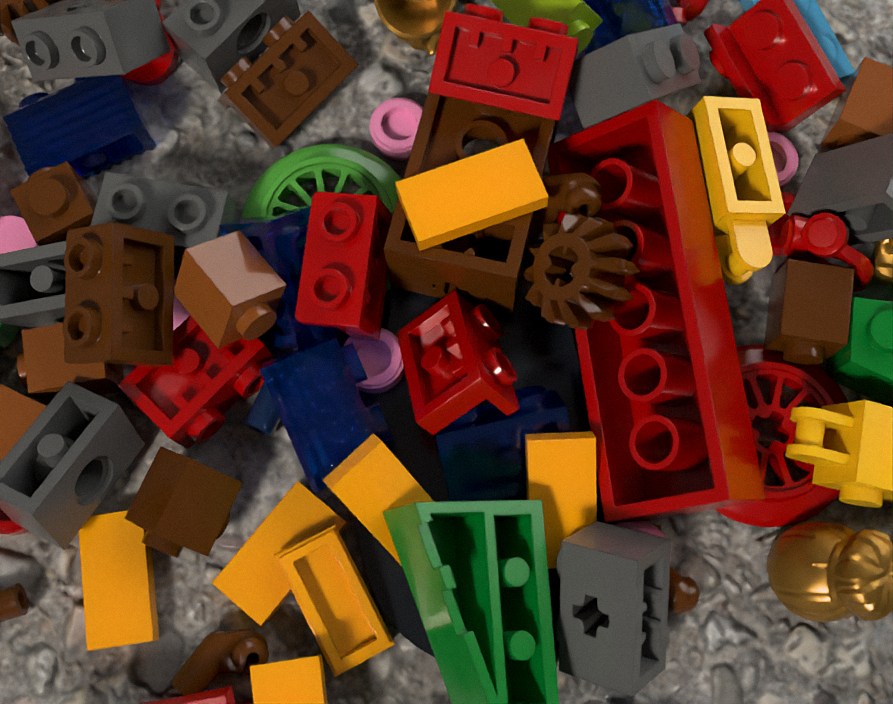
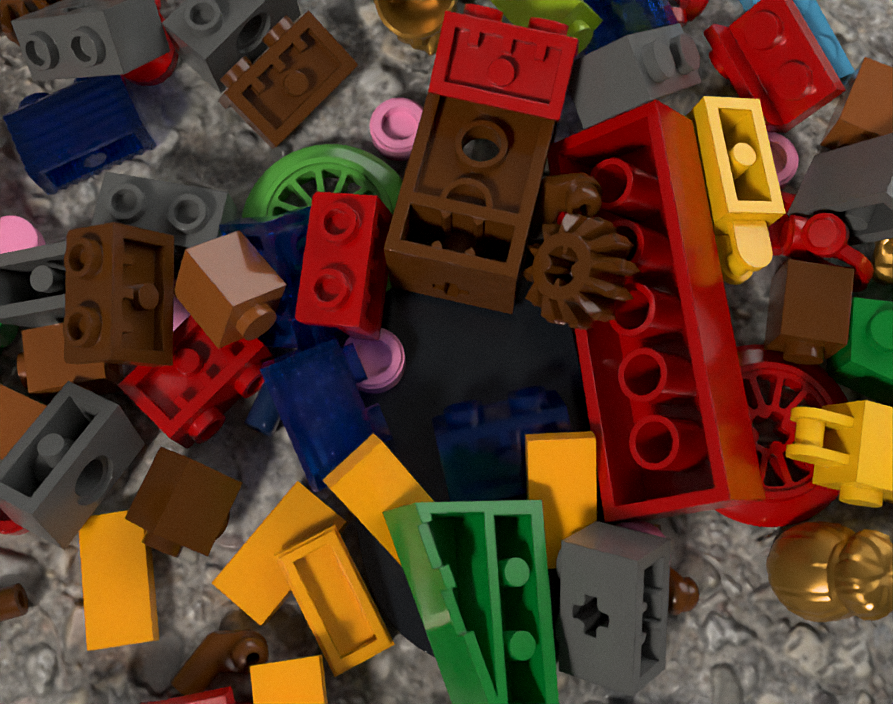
(55, 203): reddish brown brick -> none
(455, 362): red bracket -> none
(471, 194): light orange tile -> none

